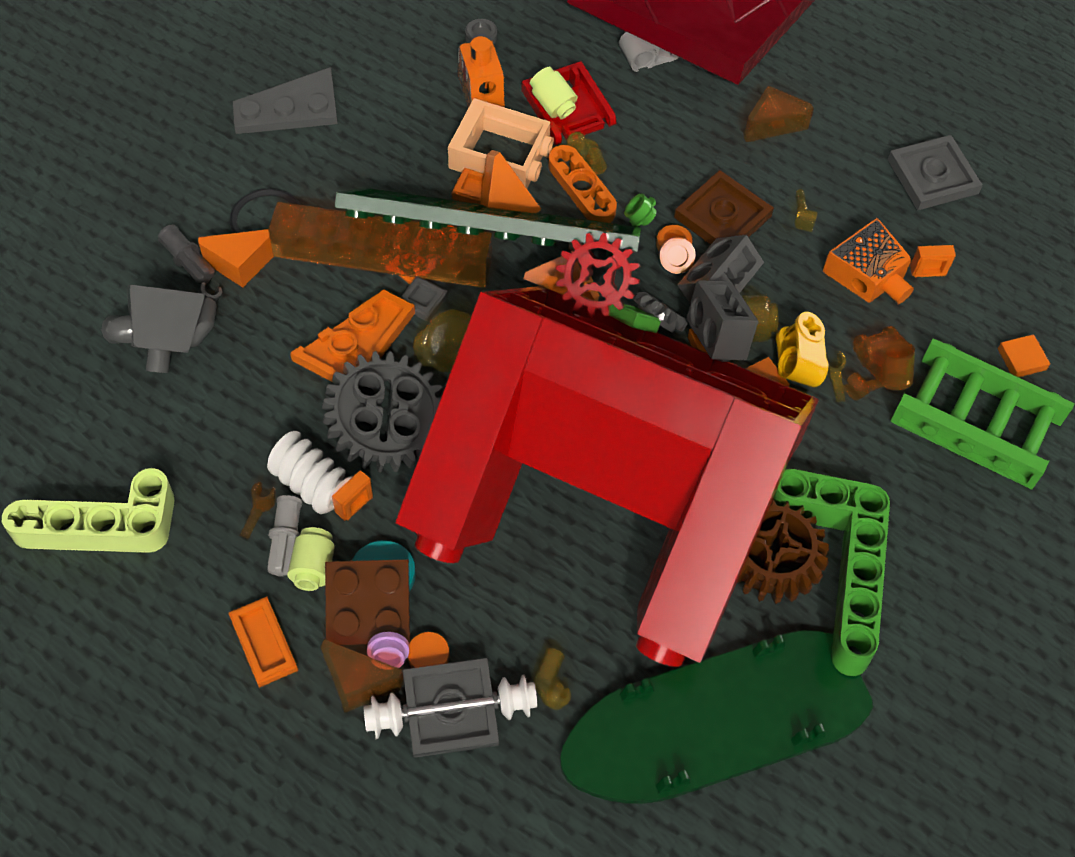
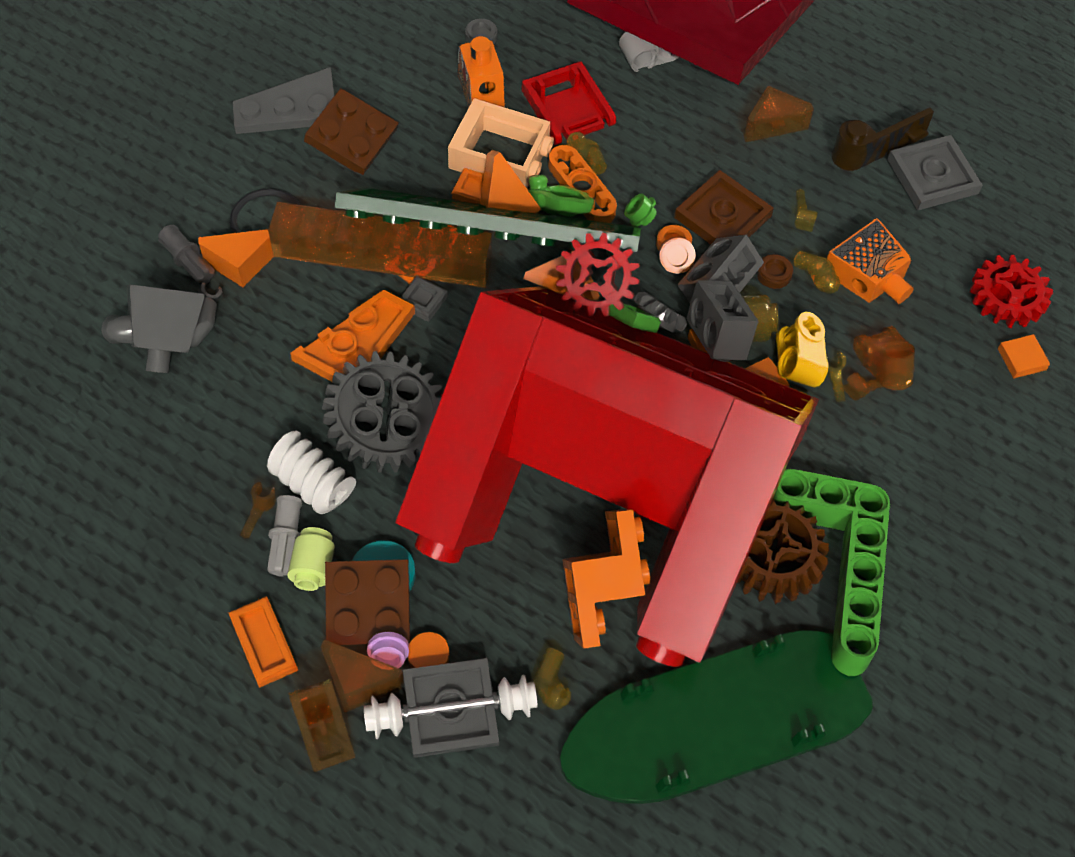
(38, 522): yellowish green beam -> none
(322, 725): none -> clear orange slope
(351, 131): none -> reddish brown plate
(352, 495): orange tile -> none
(441, 340): clear yellow hair -> none
(553, 93): yellowish green brick -> none
(559, 198): none -> bright green arm
(605, 576): none -> orange bracket
(775, 271): none -> reddish brown tile
(820, 270): none -> clear yellow arm
(861, 145): none -> dark brown door
(932, 260): orange tile -> none
(969, 441): bright green fence -> none
(1011, 291): none -> red gear

